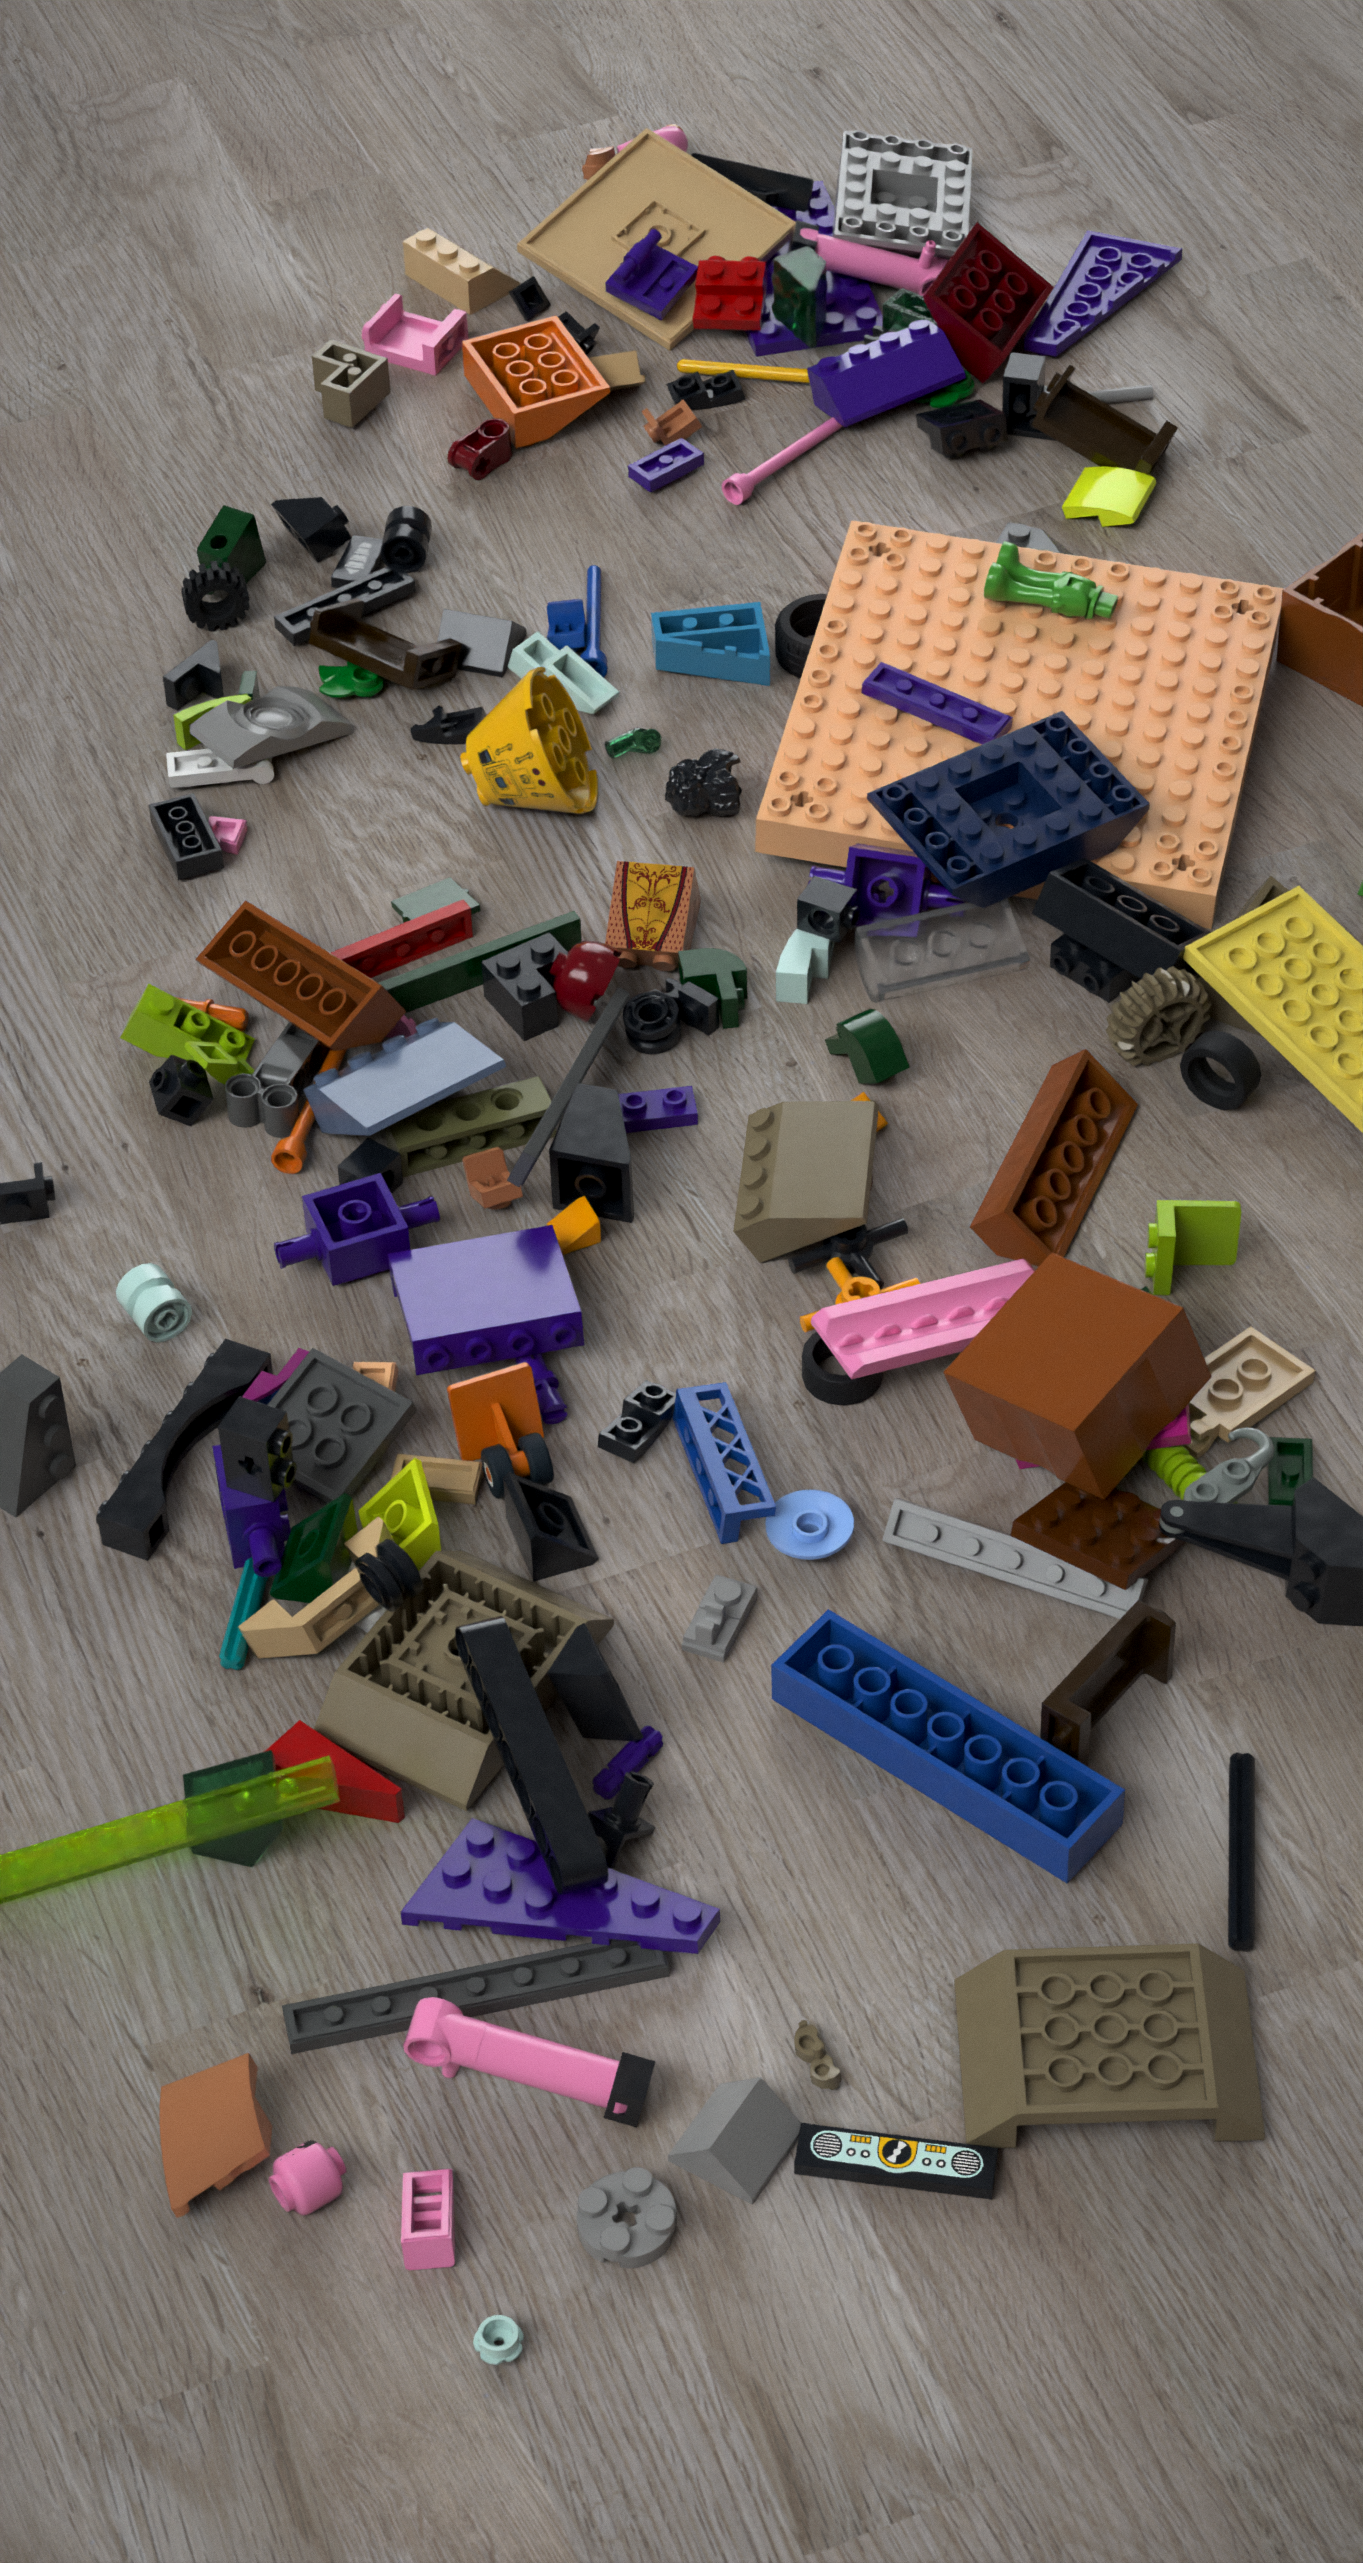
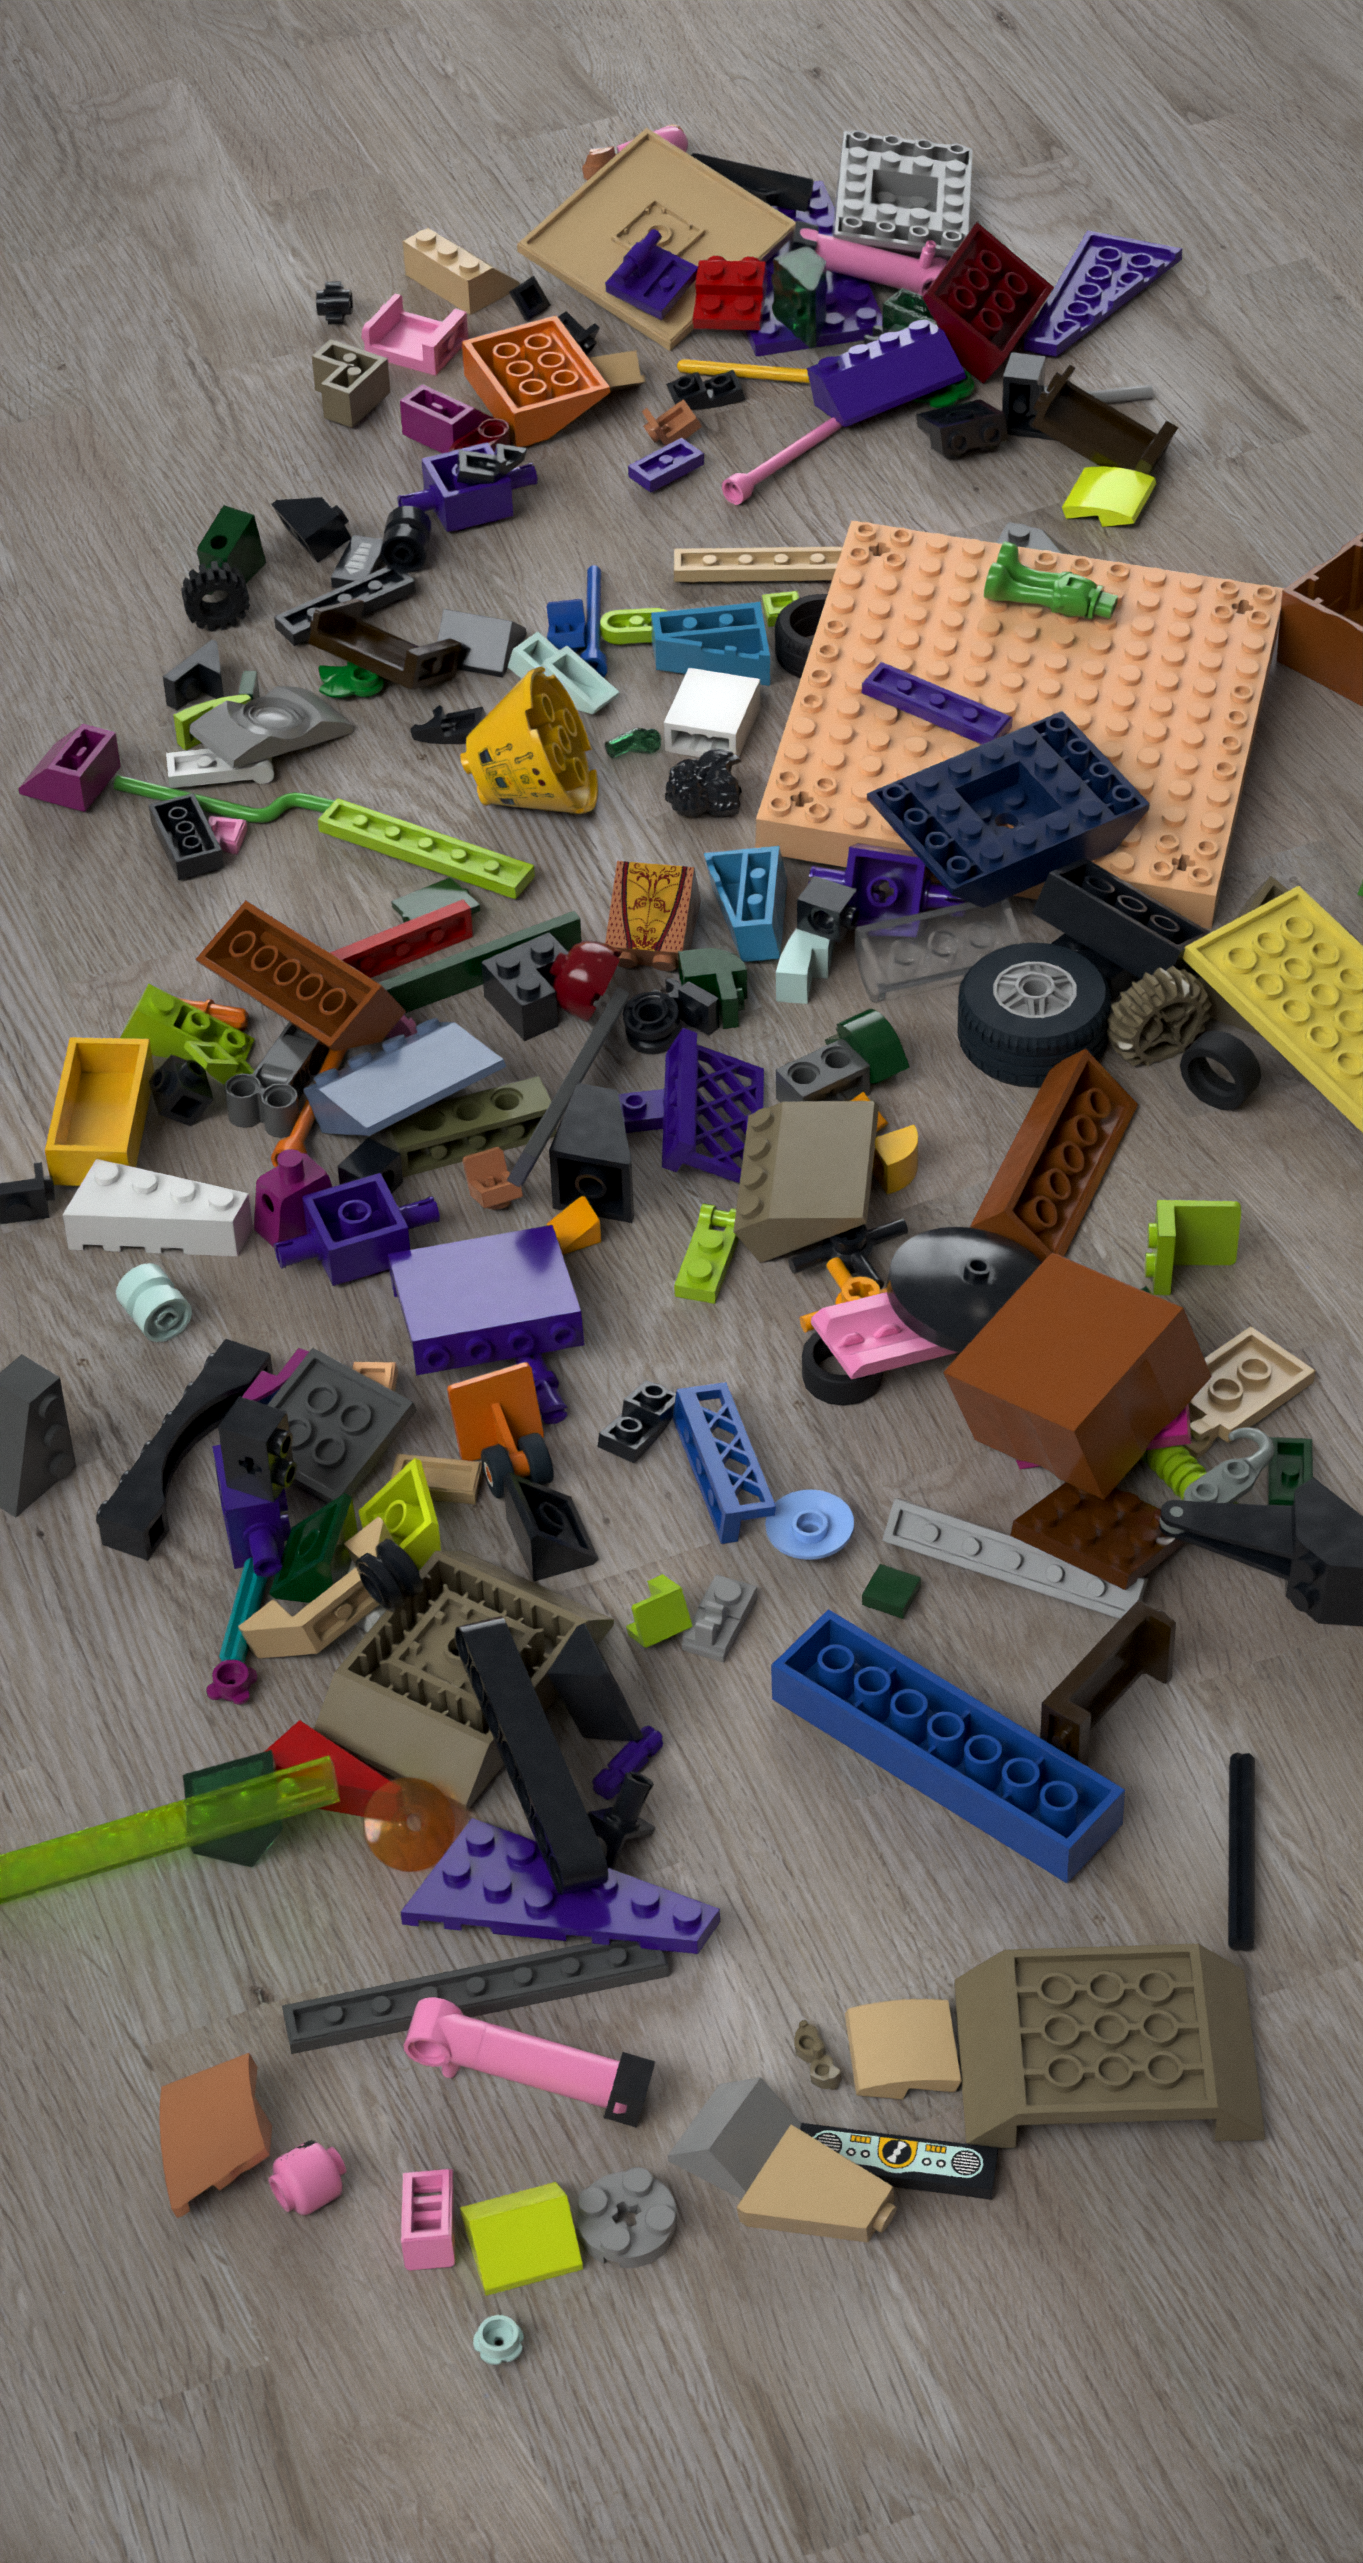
(75, 768): none -> magenta slope
(99, 1106): none -> yellow piece
(157, 1212): none -> white wedge
(226, 808): none -> bright green piece
(232, 1682): none -> magenta plate
(280, 1193): none -> magenta torso
(334, 302): none -> black gear
(387, 1827): none -> clear orange dish
(426, 848): none -> lime plate
(437, 418): none -> magenta slope
(463, 503): none -> dark purple brick
(487, 468): none -> black slope
(522, 2238): none -> neon yellow slope
(627, 625): none -> lime plate
(661, 1614): none -> lime panel
(685, 1103): none -> dark purple fence
(707, 1256): none -> lime plate
(711, 713): none -> white brick
(751, 897): none -> dark azure wedge
(755, 564): none -> tan plate
(774, 603): none -> lime tile
(816, 2193): none -> tan slope
(824, 1075): none -> dark grey brick
(891, 1591): none -> dark green tile
(896, 1158): none -> yellow brick
(902, 2047): none -> tan slope
(955, 1282): none -> black dish
(1031, 1010): none -> black wheel

